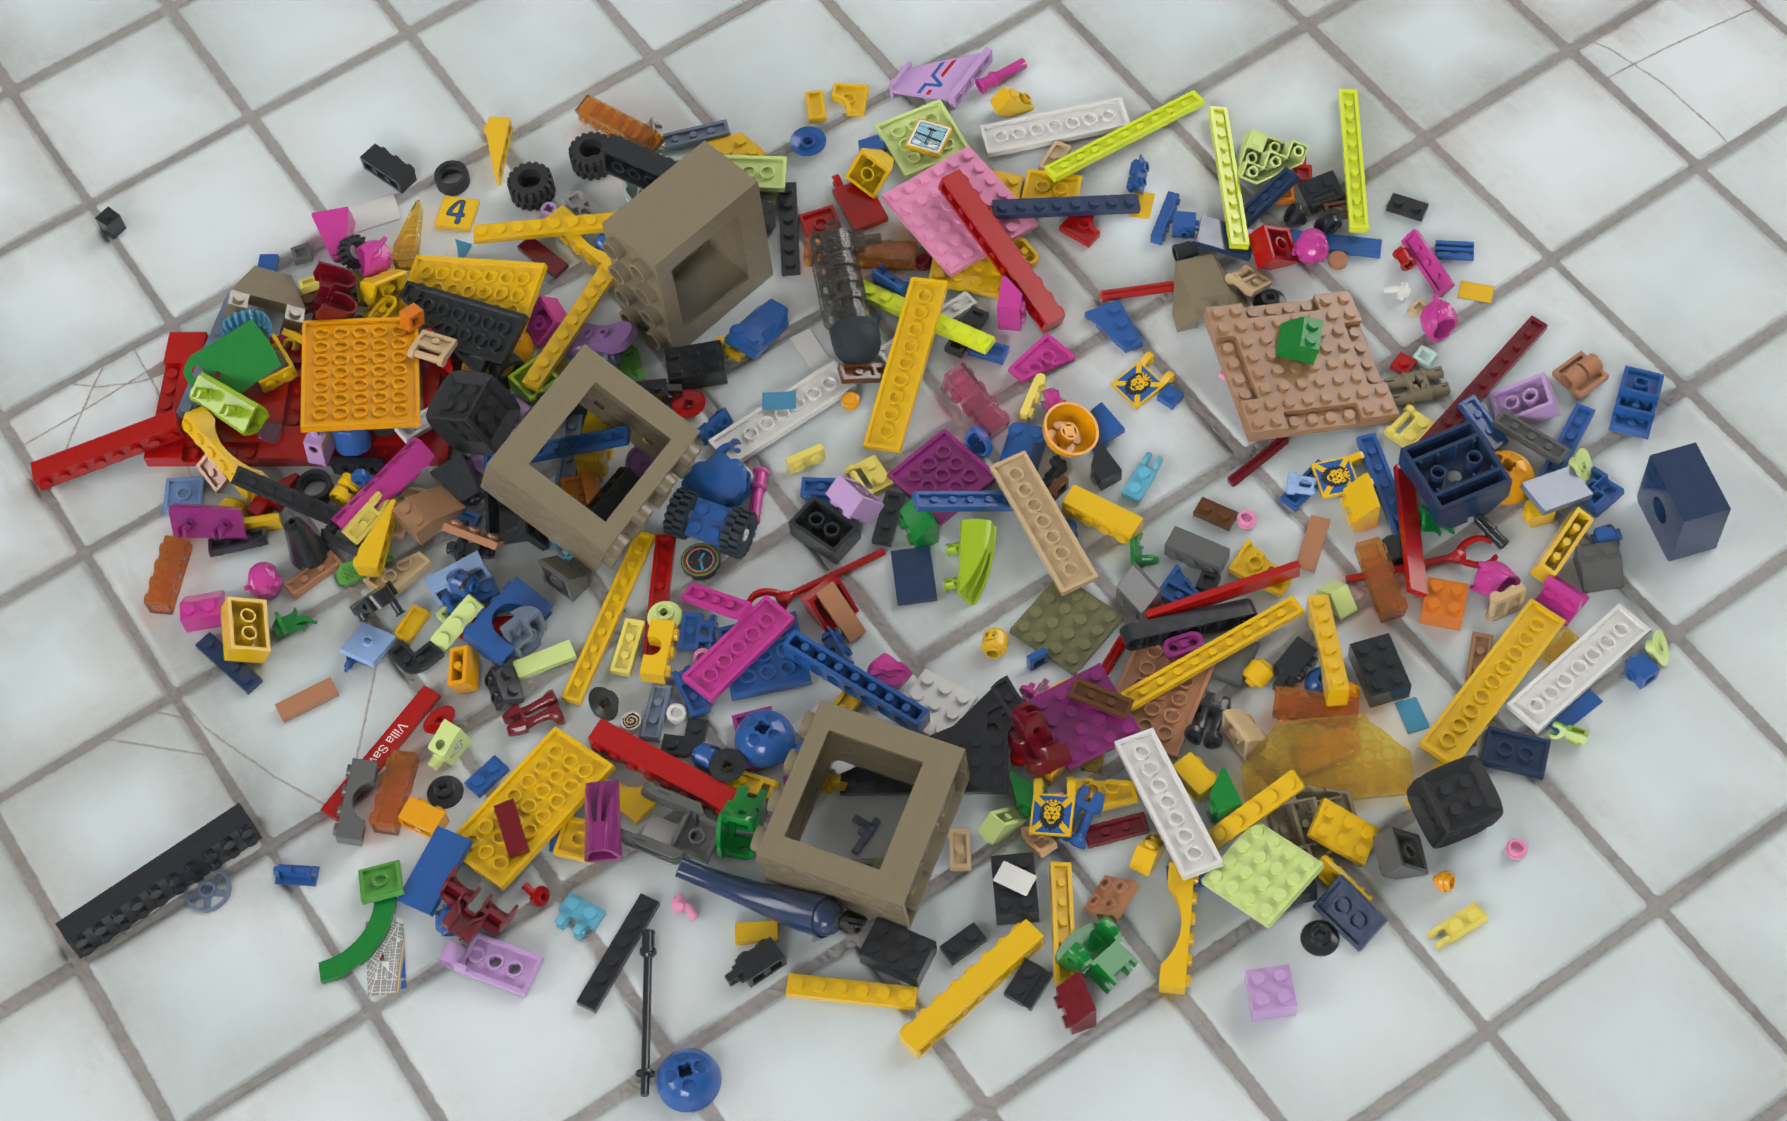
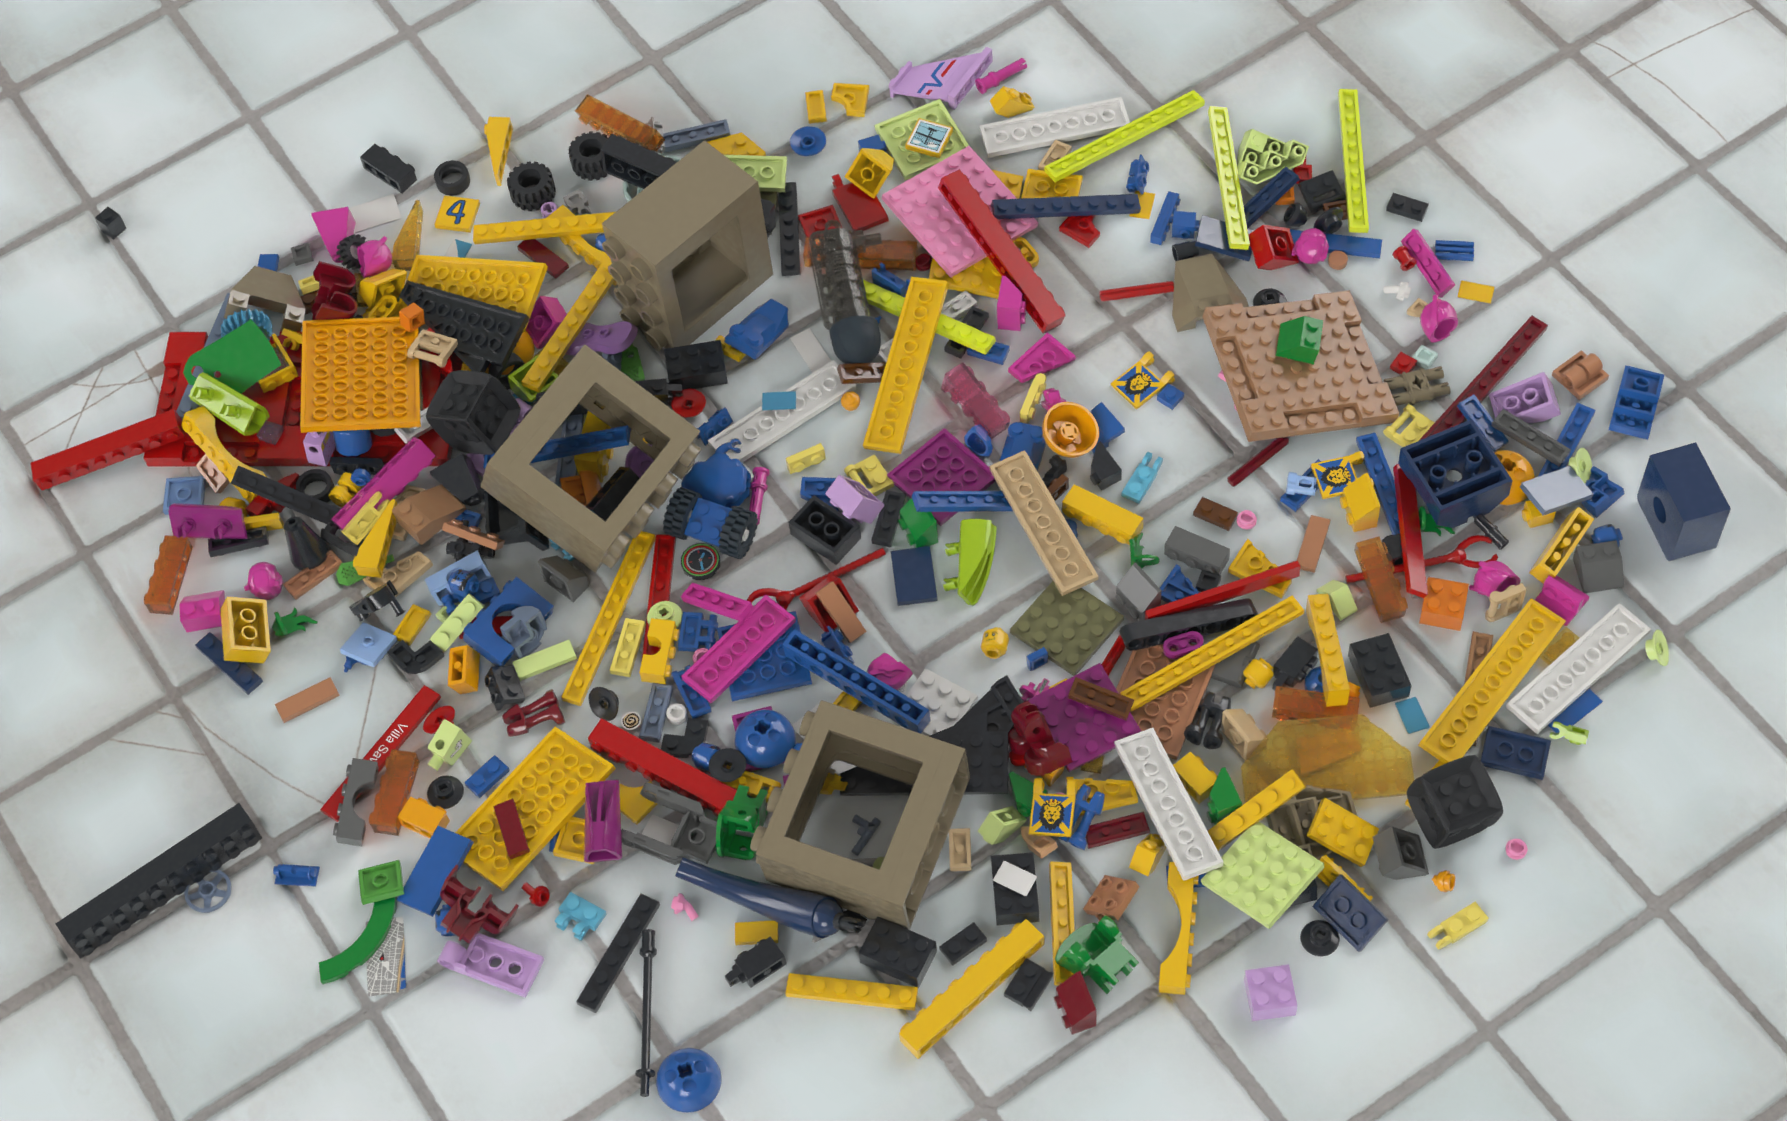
(1116, 324): blue wing -> none
(1253, 282): tan plate -> none
(1641, 670): blue brick -> none

